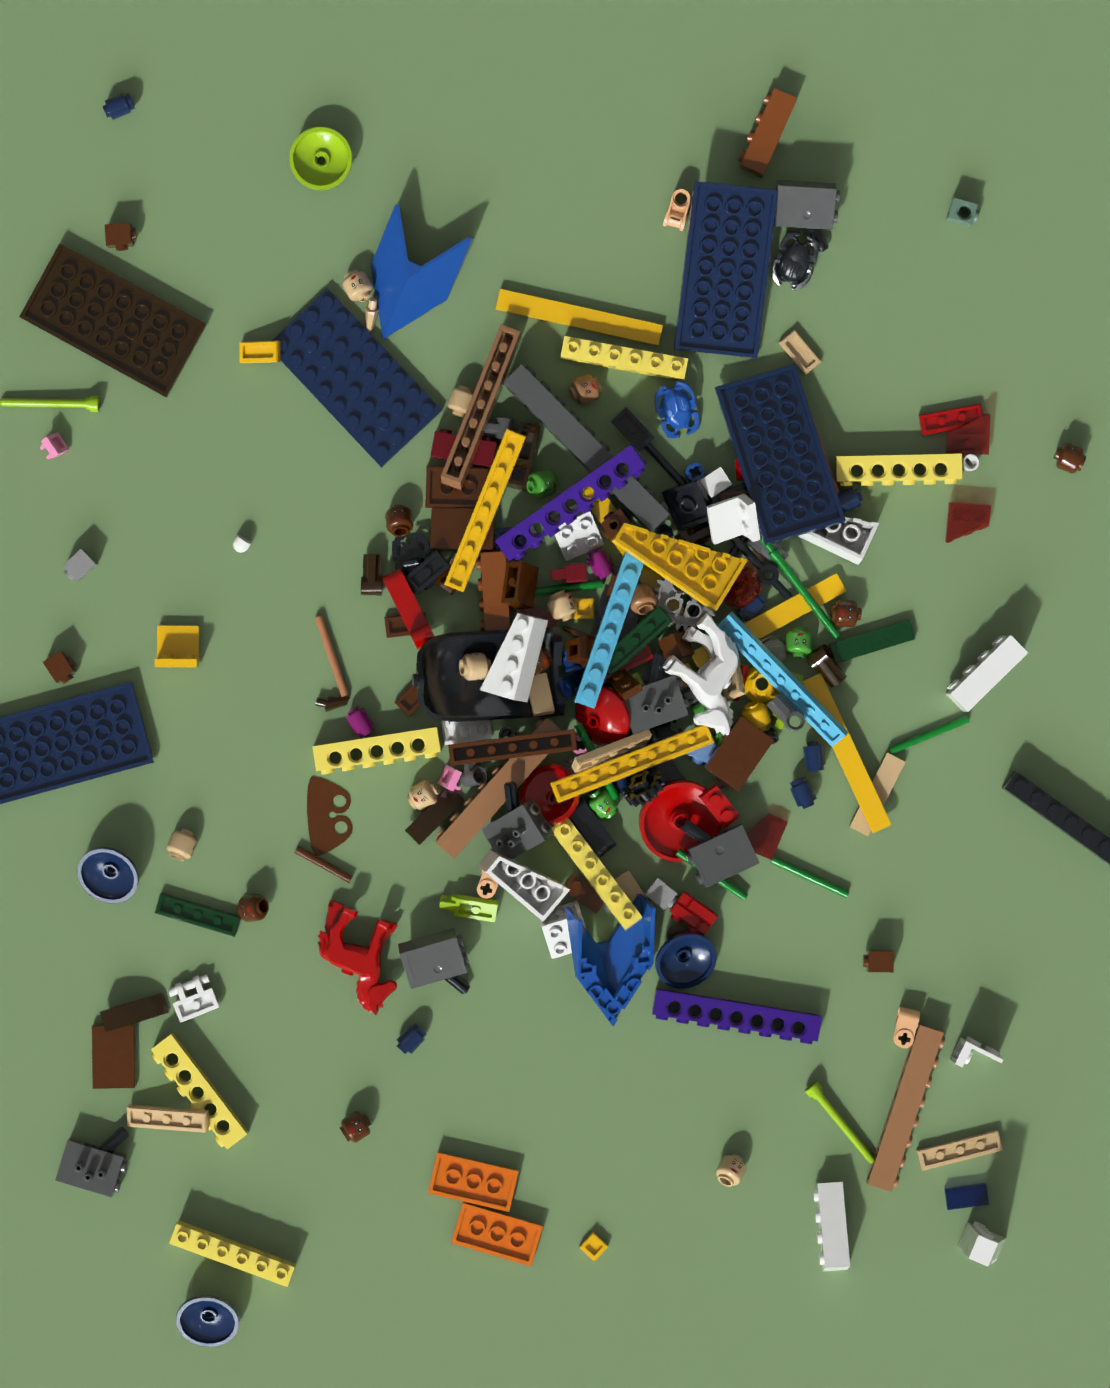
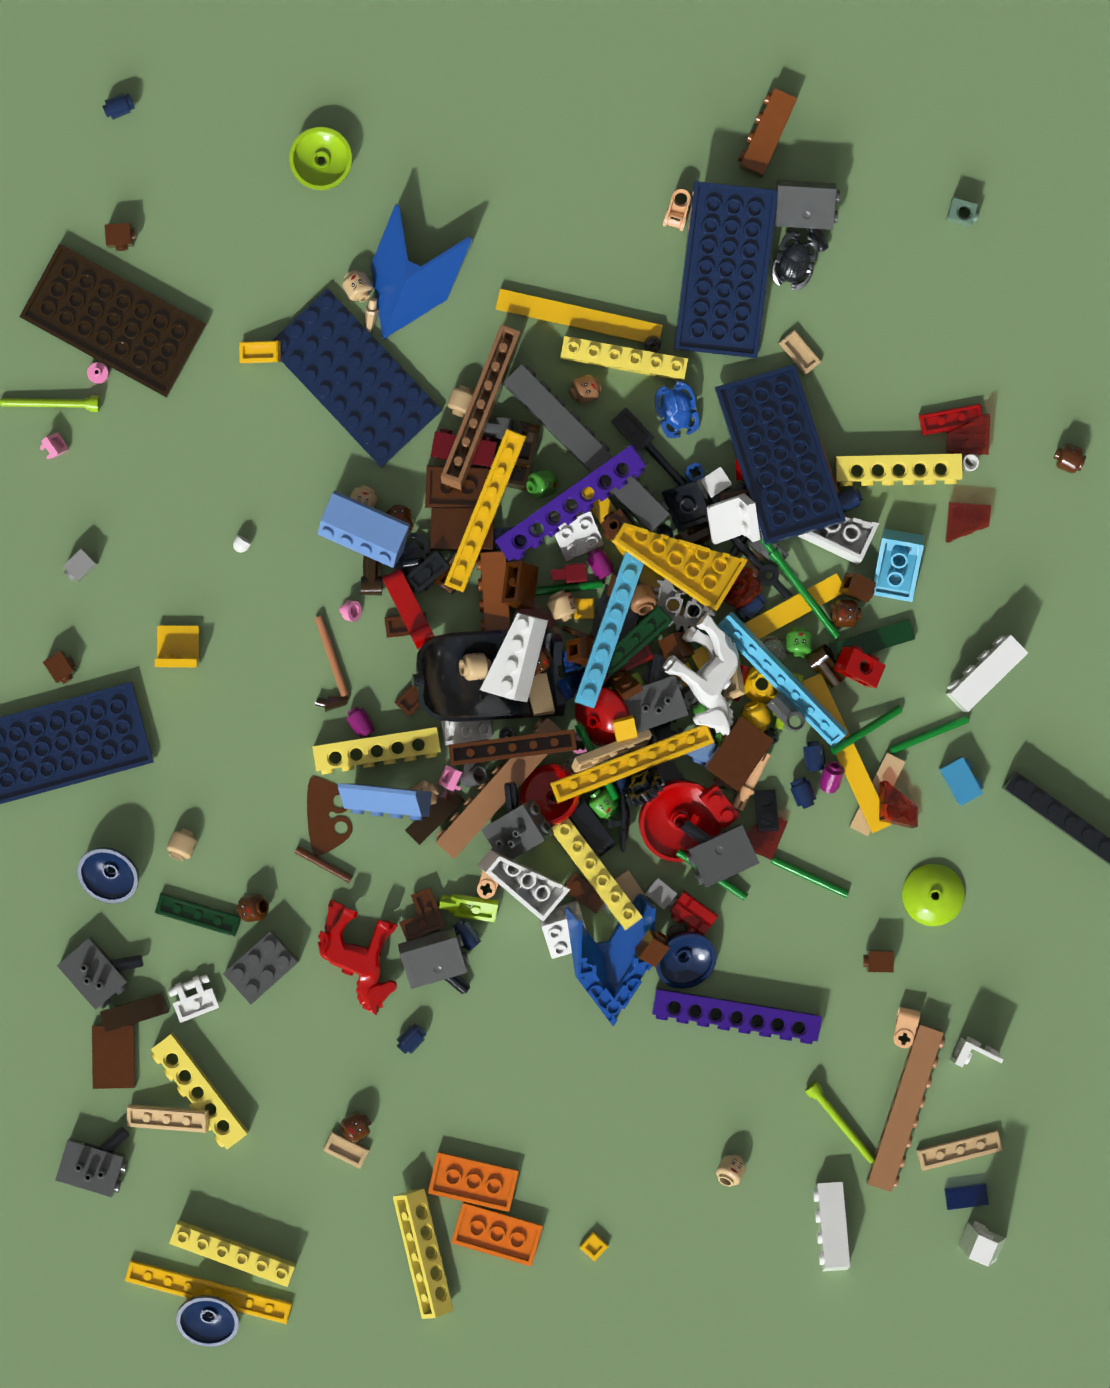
(96, 974): none -> dark grey piece
(103, 373): none -> bright pink tile
(191, 1286): none -> yellow tile
(261, 967): none -> dark grey brick
(347, 1151): none -> tan tile
(351, 610): none -> bright pink tile
(364, 529): none -> medium blue slope
(365, 495): none -> tan head
(385, 800): none -> medium blue slope
(423, 1253): none -> light yellow brick
(428, 917): none -> reddish brown plate
(468, 933): none -> dark blue brick
(623, 822): none -> black shield
(624, 728): none -> yellow tile
(651, 339): none -> black hinge
(652, 947): none -> reddish brown brick
(748, 787): none -> light nougat pin
(766, 810): none -> black plate
(831, 777): none -> magenta brick
(849, 666): none -> red brick
(857, 587): none -> reddish brown brick
(866, 729): none -> green bar
(896, 807): none -> clear red wing
(898, 564): none -> medium azure slope
(918, 891): none -> lime dish
(961, 780): none -> dark azure brick

